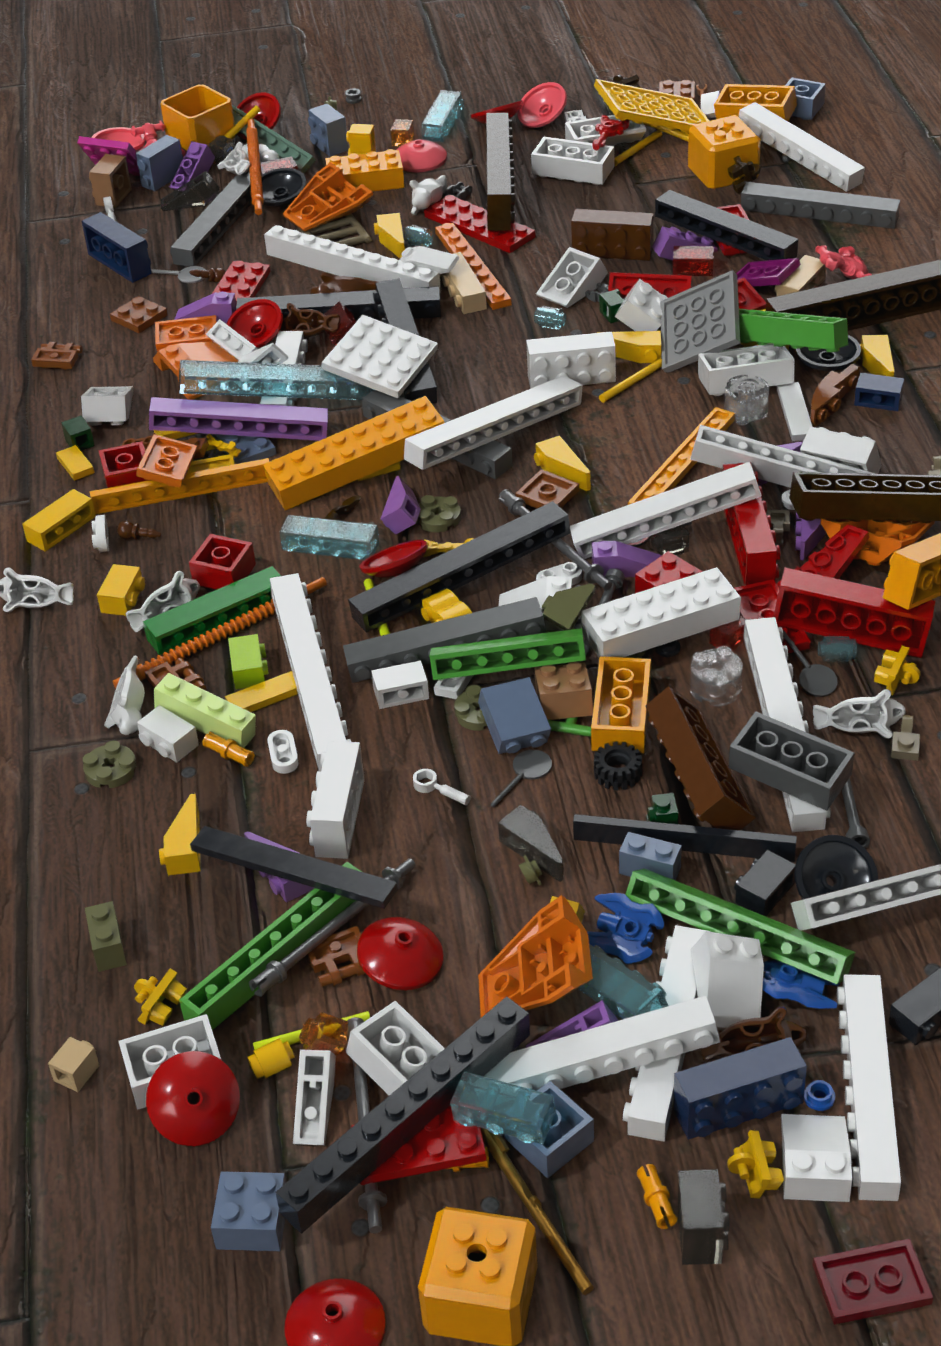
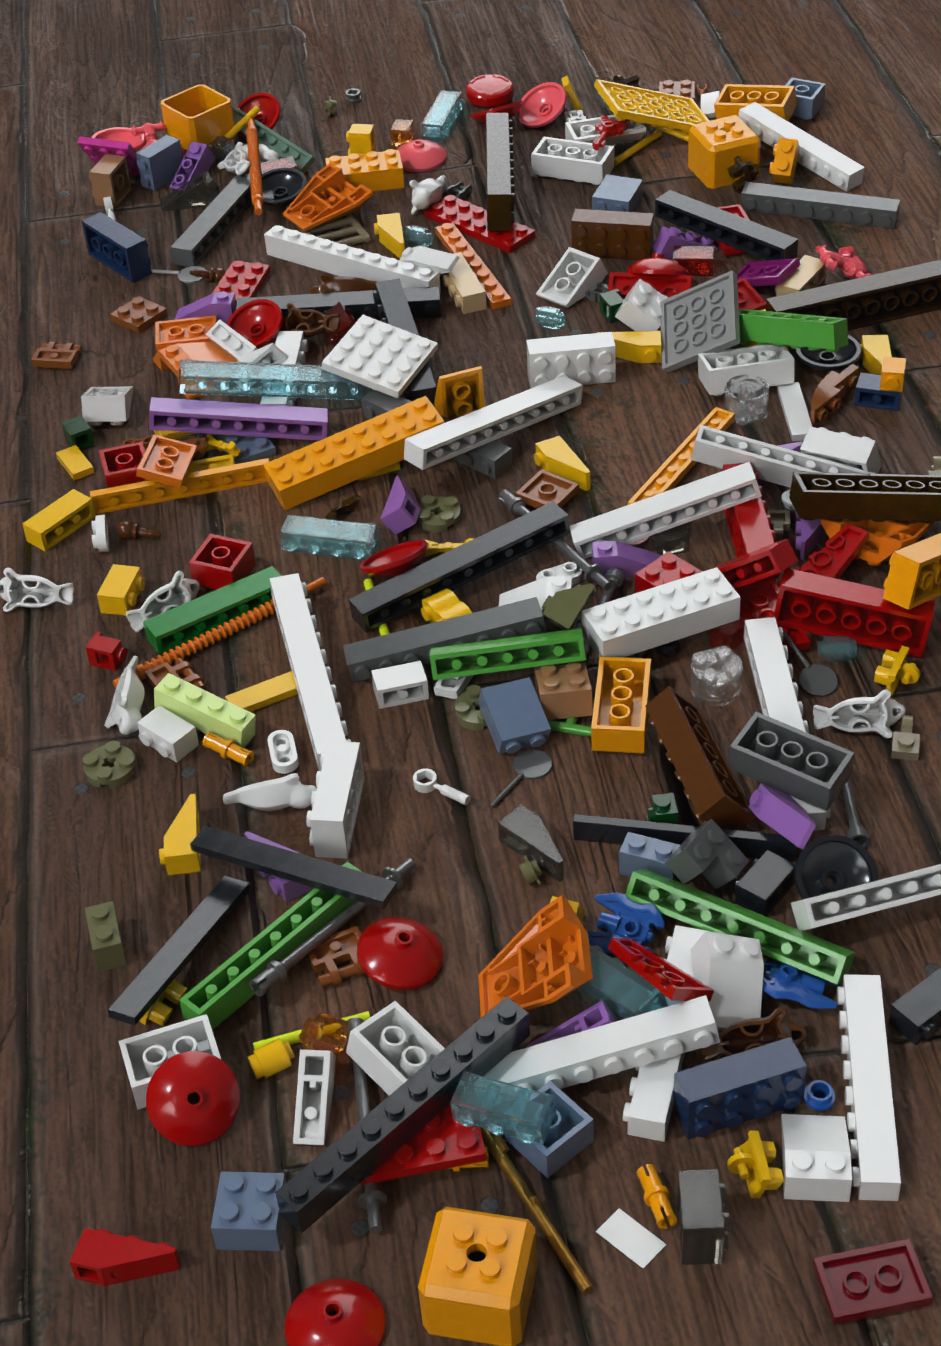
(74, 1064): tan brick -> none
(105, 652): none -> red brick
(114, 1259): none -> red slope
(178, 951): none -> tile
(247, 661): lime brick -> none
(273, 794): none -> white animal
(328, 129): sand blue brick -> none
(460, 393): none -> light orange slope
(489, 91): none -> red piece
(571, 94): none -> yellow tile
(617, 755): black tyre -> none
(618, 194): none -> brick
(630, 380): yellow bar -> none
(631, 1238): none -> white sticker
(657, 265): none -> red dish
(657, 971): none -> red wing
(709, 853): none -> dark grey brick
(758, 564): none -> red brick
(782, 814): none -> medium lavender slope
(785, 160): none -> light orange brick
(892, 374): none -> light orange brick

